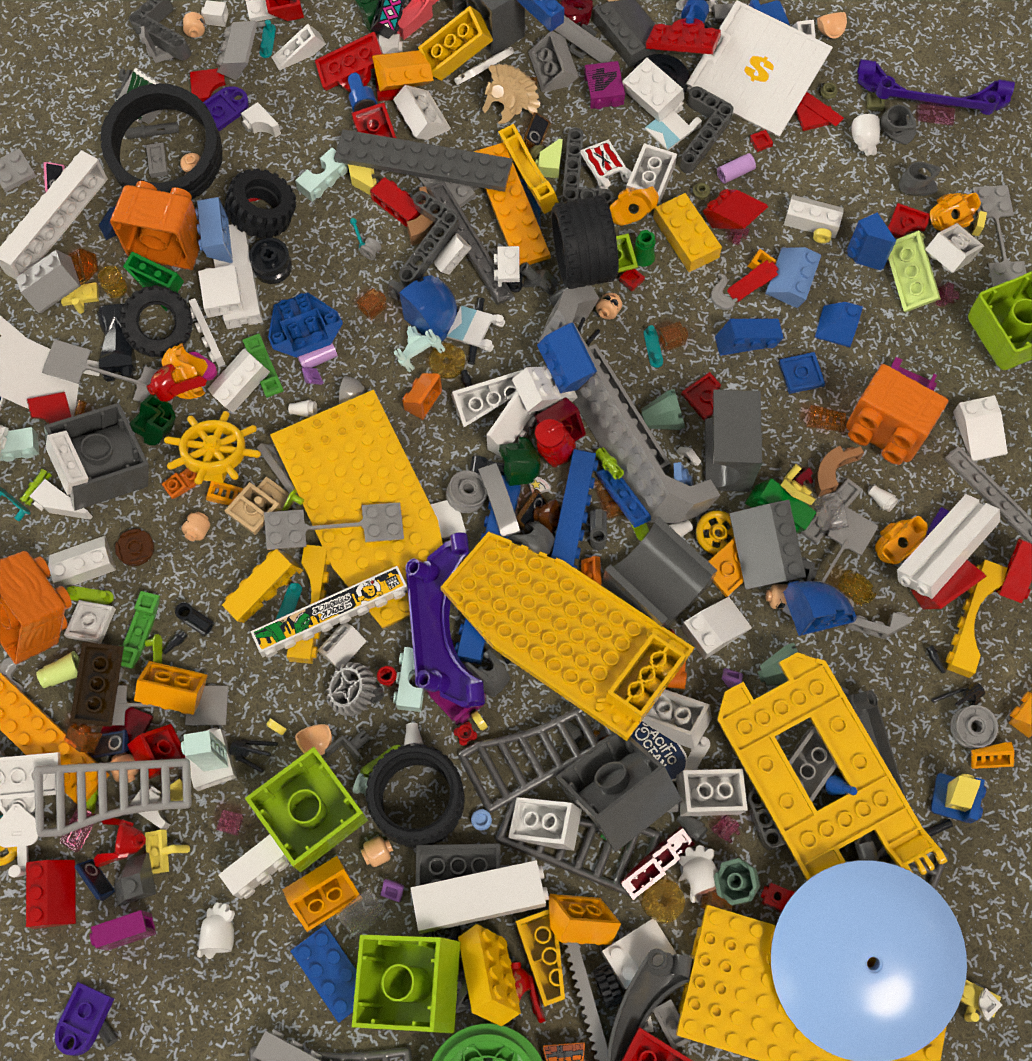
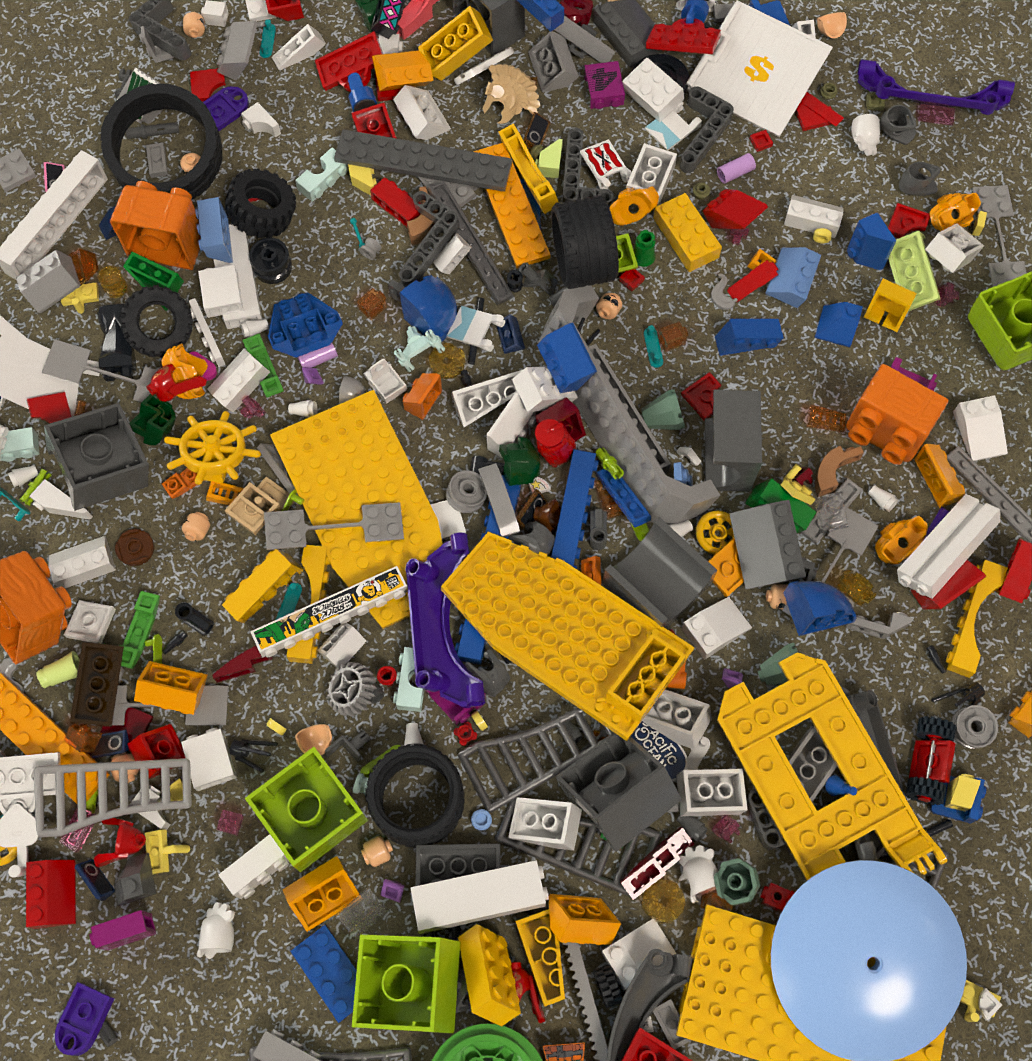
(22, 475): none -> white cone
(65, 460): white panel -> none
(90, 595): lime piece -> none
(205, 750): light aqua brick -> none
(240, 665): none -> dark red slope
(252, 408): none -> clear pink tile
(253, 327): none -> white cone
(385, 380): none -> white piece
(508, 265): white bracket -> none
(511, 335): none -> dark blue slope
(801, 372): blue tile -> none
(892, 299): none -> yellow piece
(931, 760): none -> plate
(939, 475): none -> light orange slope
(1004, 756): light orange slope -> none

